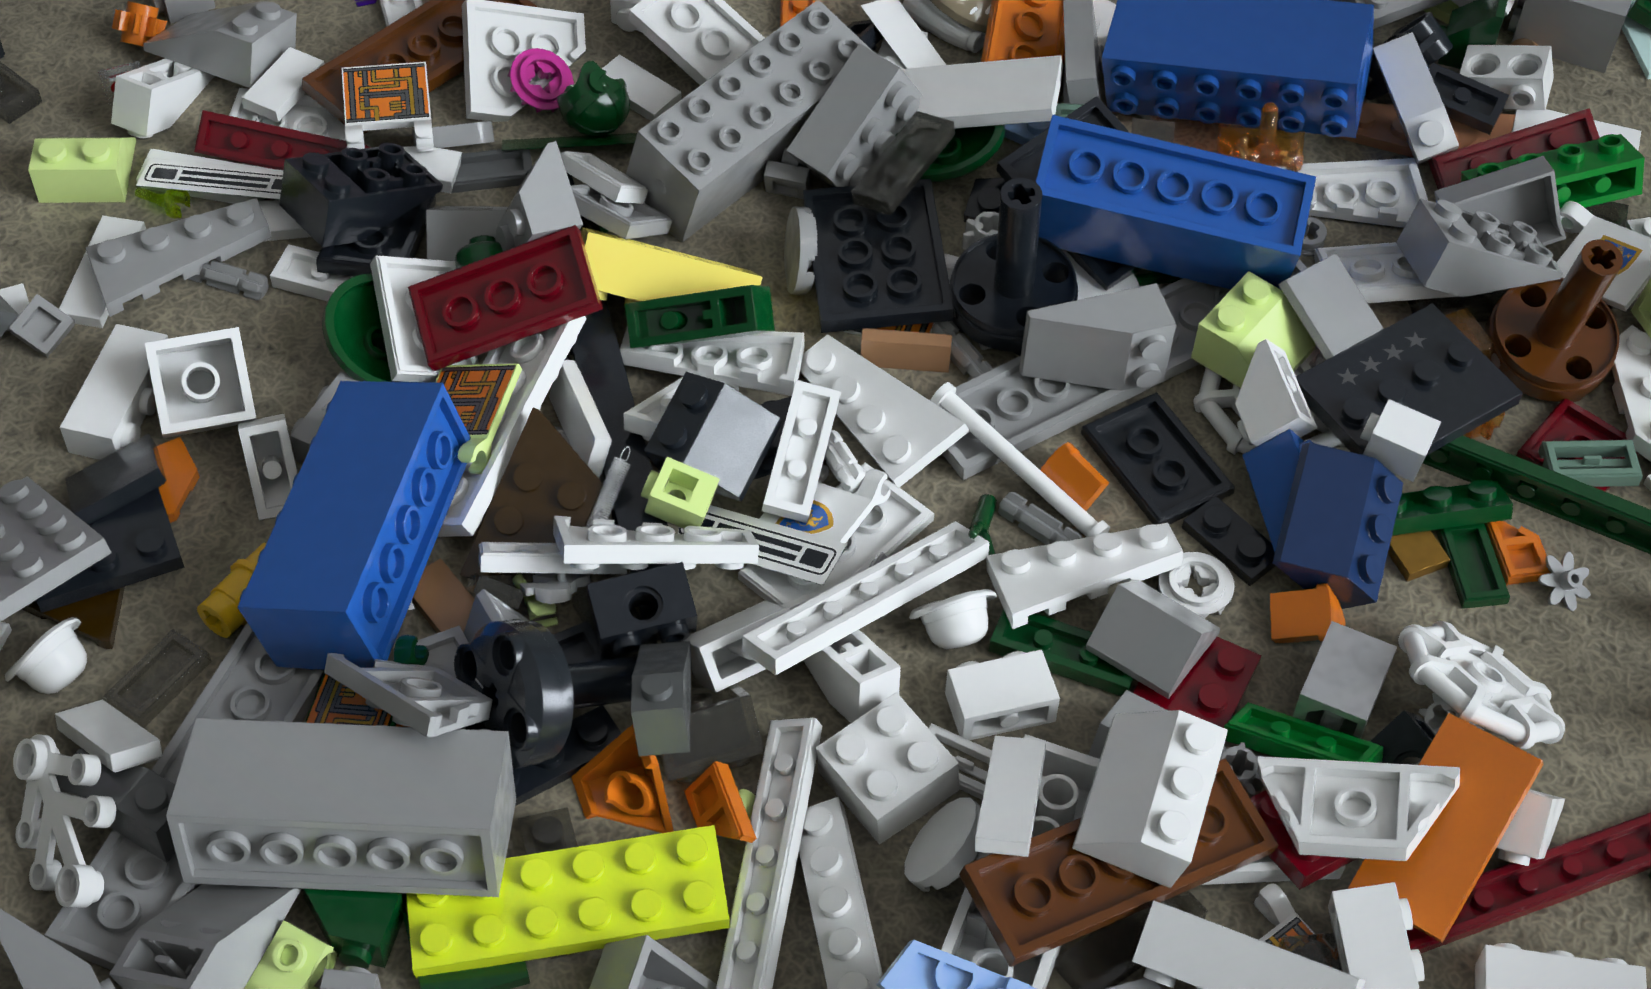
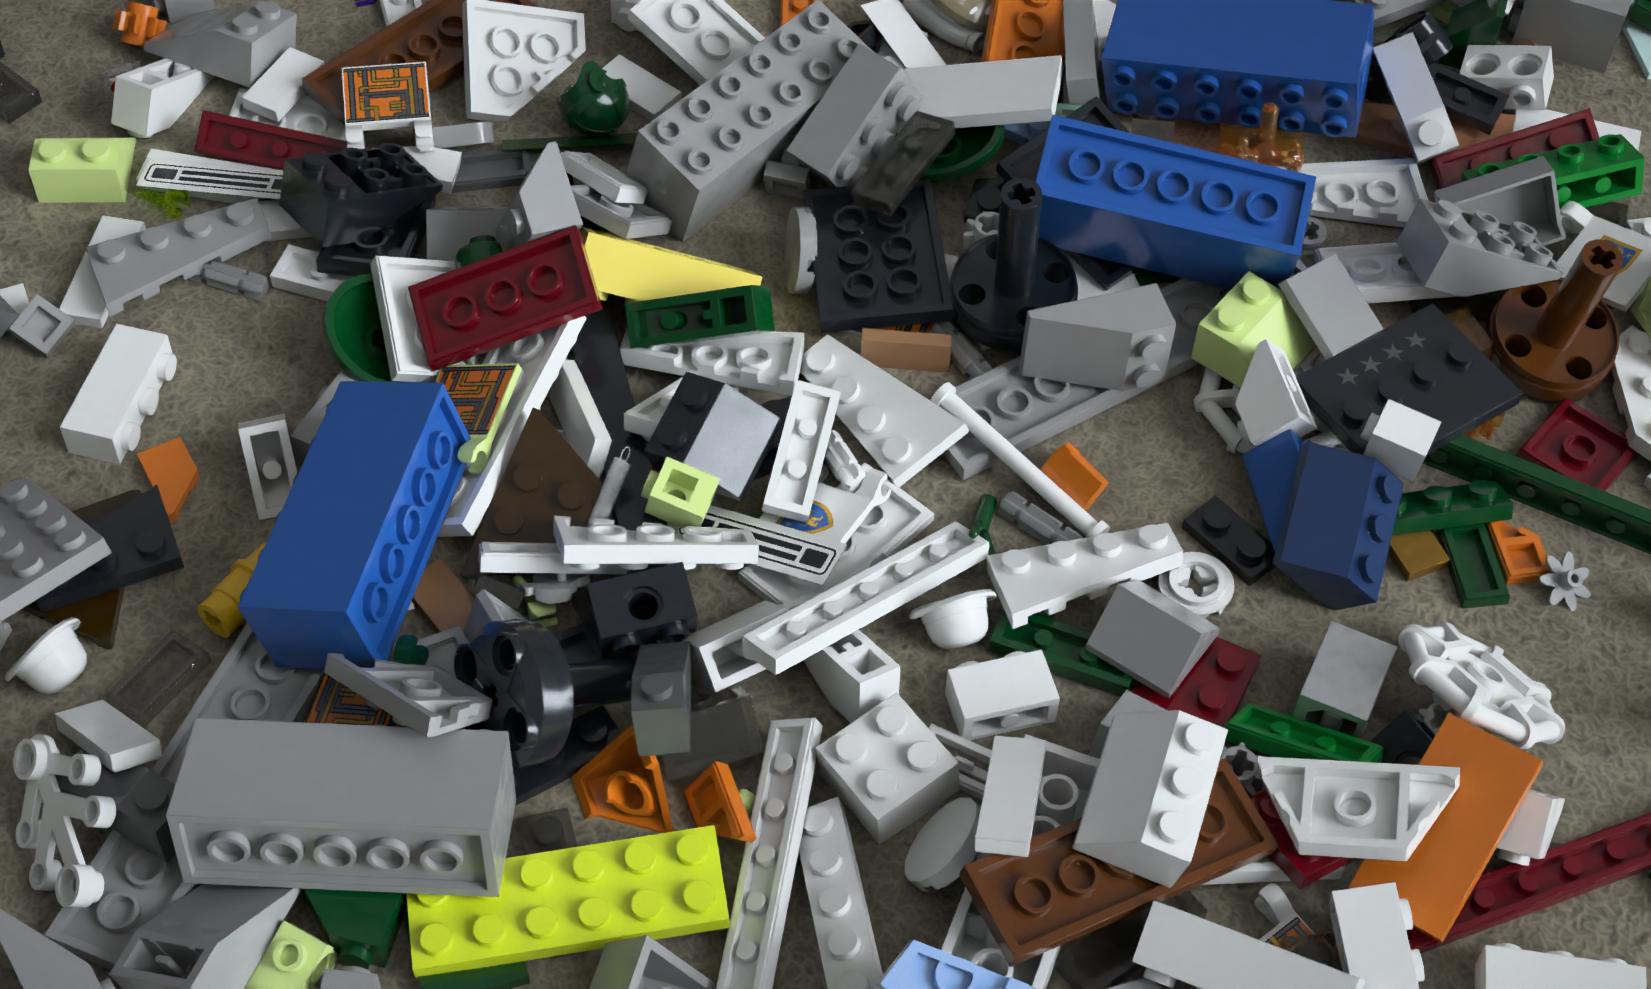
(116, 480): black tile -> none
(200, 382): white brick -> none
(545, 65): dark pink gear -> none
(1157, 460): black tile -> none
(1304, 614): orange tile -> none
(1592, 468): sand green tile -> none

